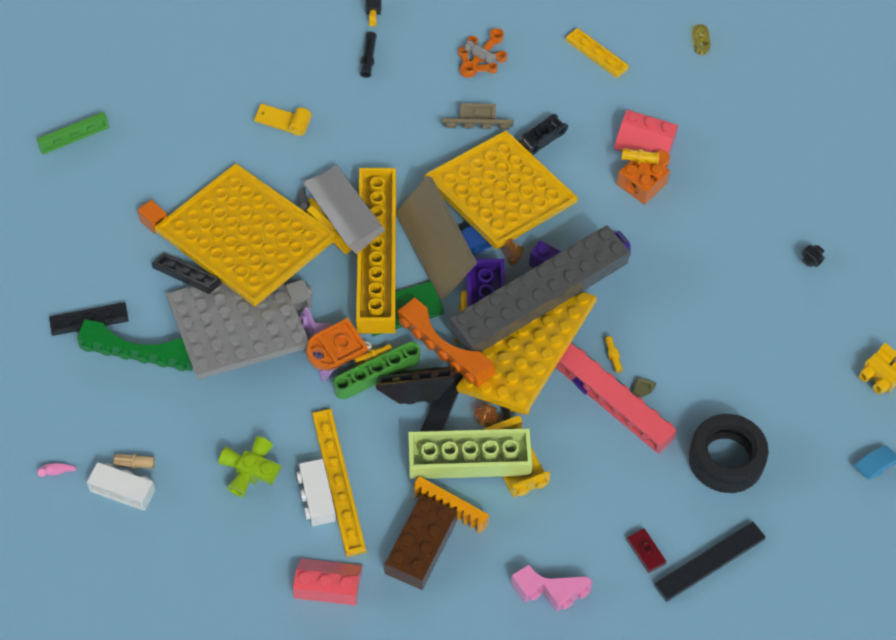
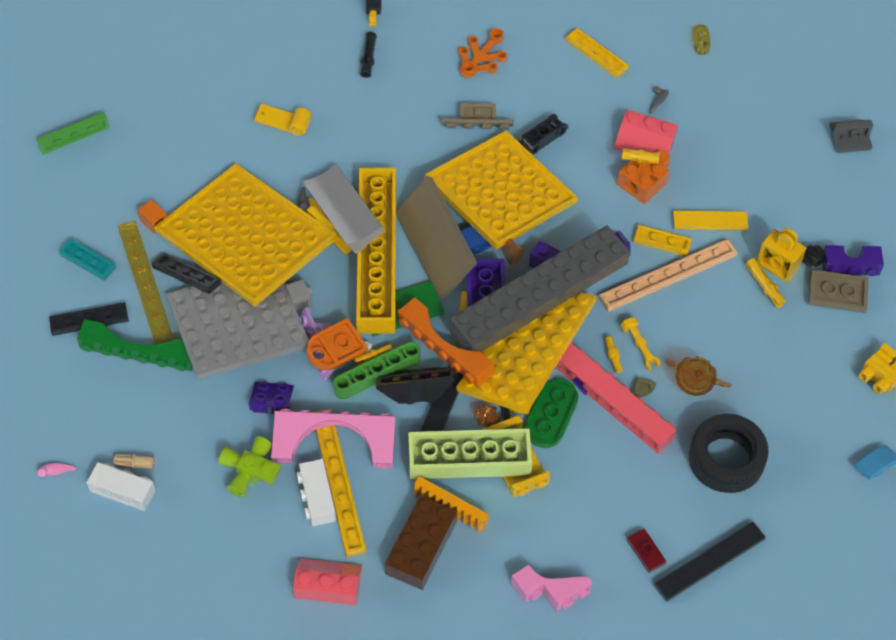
(87, 259): none -> teal plate
(145, 283): none -> clear yellow tile
(270, 396): none -> dark purple hinge
(293, 427): none -> bright pink arch
(480, 52): light grey axle -> none
(552, 413): none -> green tile
(631, 325): none -> yellow piece
(662, 95): none -> dark grey bar
(662, 240): none -> yellow tile
(667, 275): none -> light nougat tile
(696, 376): none -> clear orange helmet
(710, 220): none -> yellow tile
(770, 289): none -> yellow pin
(781, 254): none -> yellow brick
(838, 291): none -> dark tan plate
(852, 135): none -> dark grey bracket
(869, 261): none -> dark purple arch

